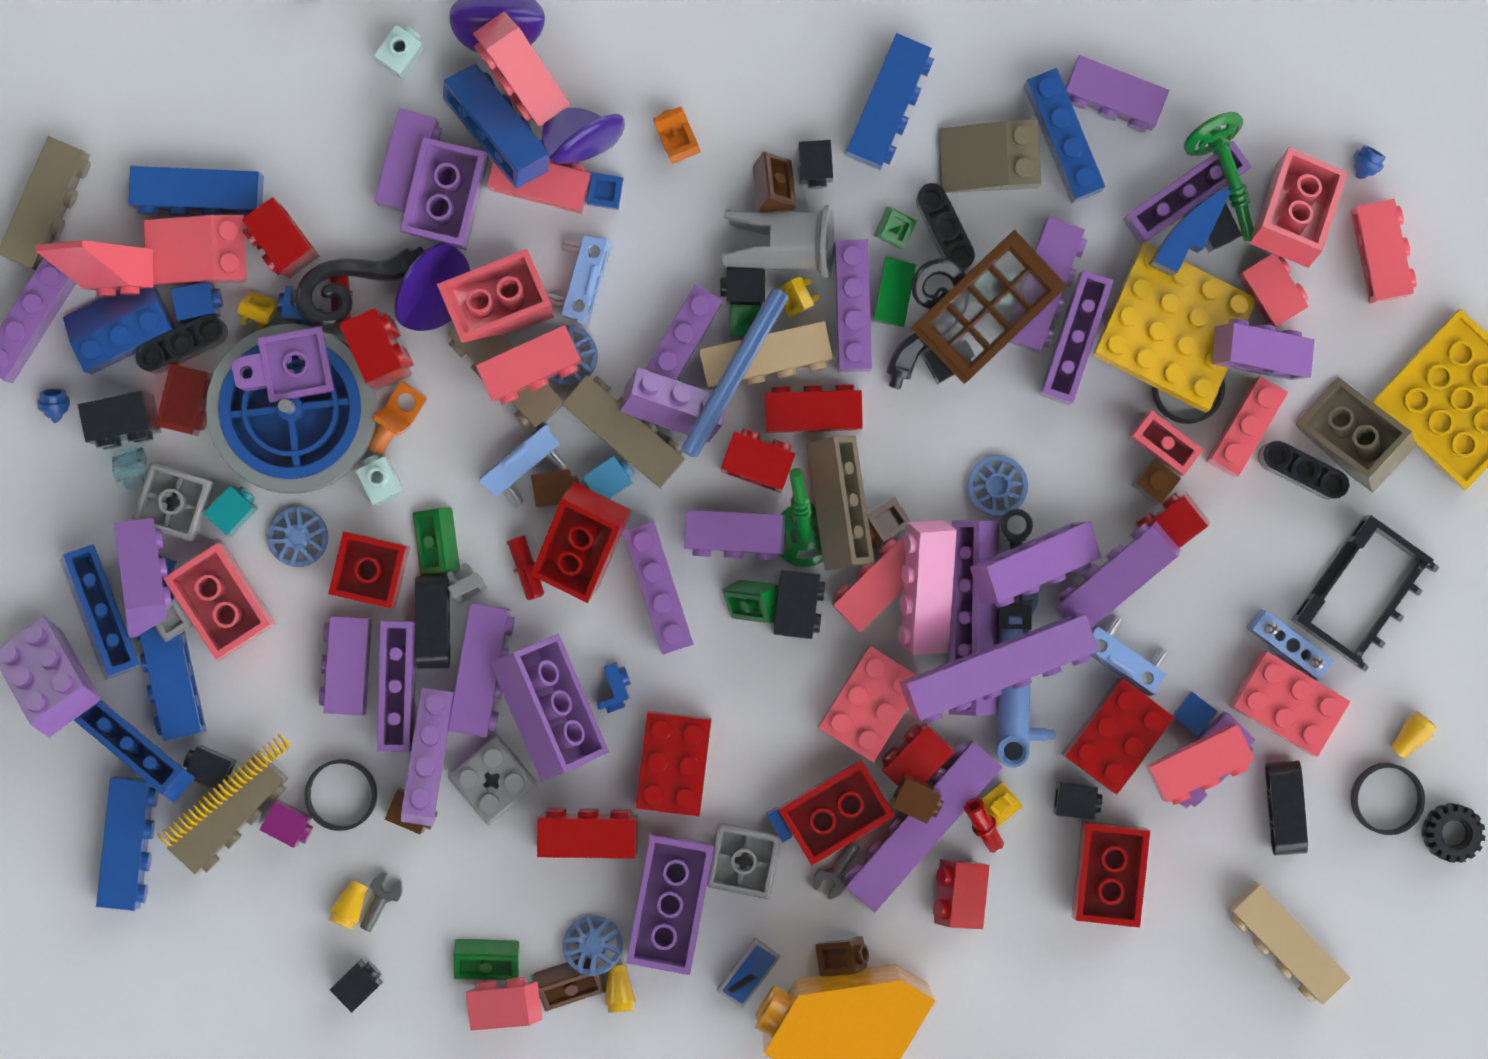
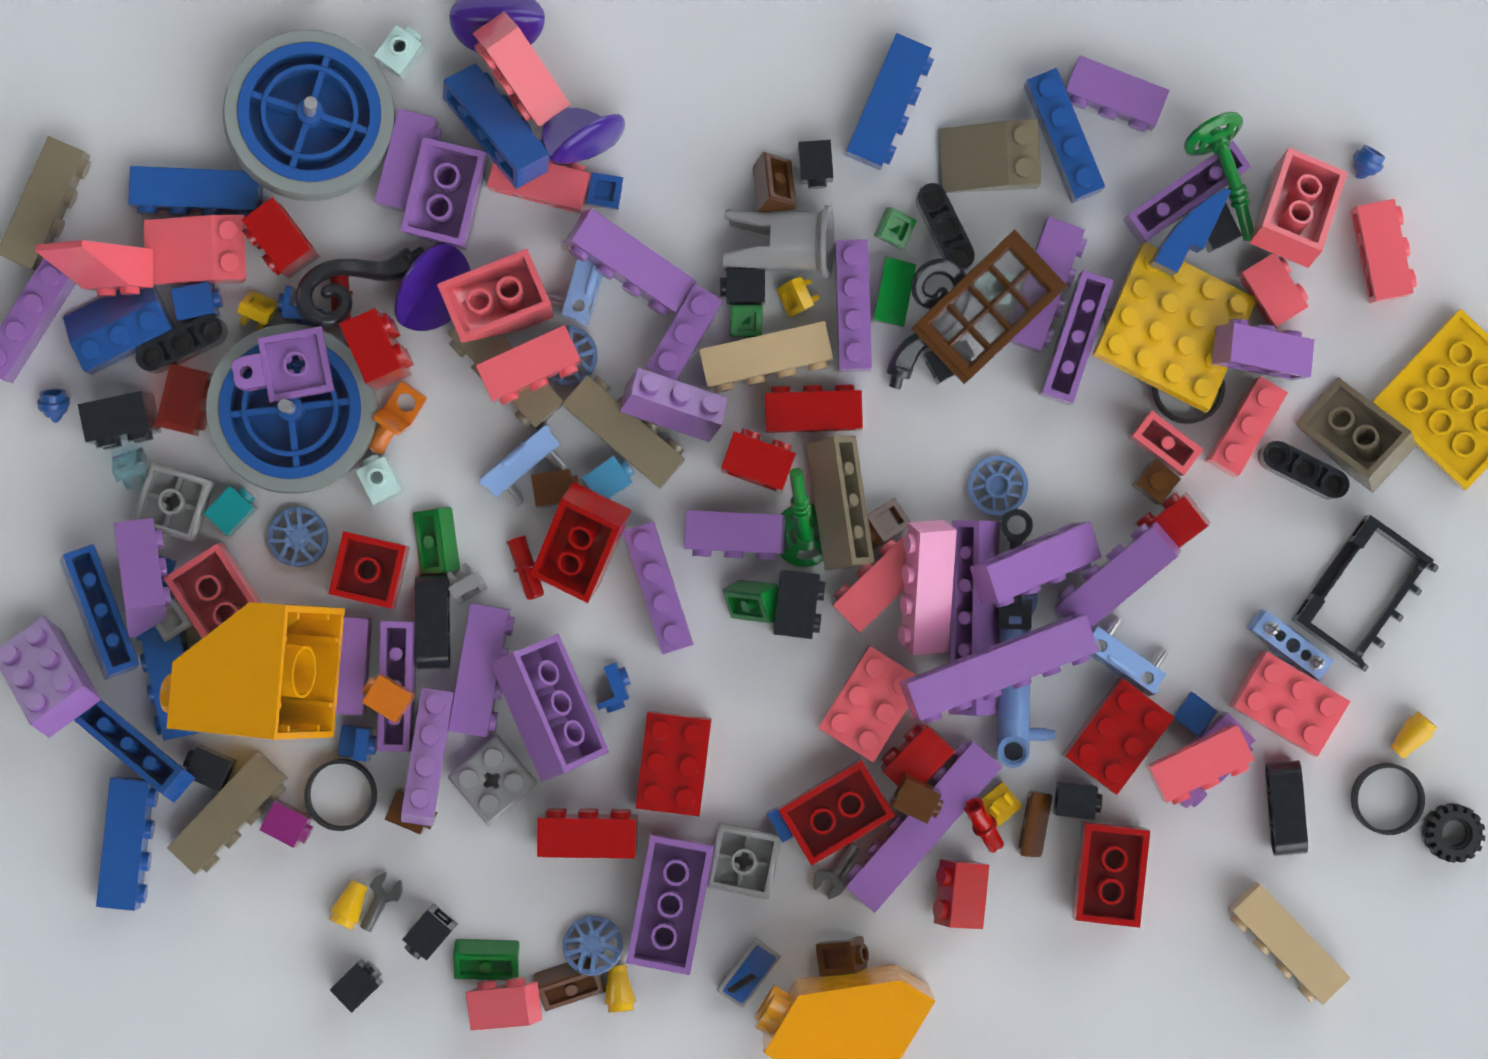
(226, 793): yellow piece -> none
(260, 675): none -> light orange slope
(308, 115): none -> blue wheel
(357, 742): none -> blue bracket
(387, 697): none -> orange brick
(428, 932): none -> black brick
(629, 262): none -> medium lavender brick
(676, 135): orange bracket -> none
(734, 373): medium blue axle -> none
(1035, 824): none -> reddish brown slope

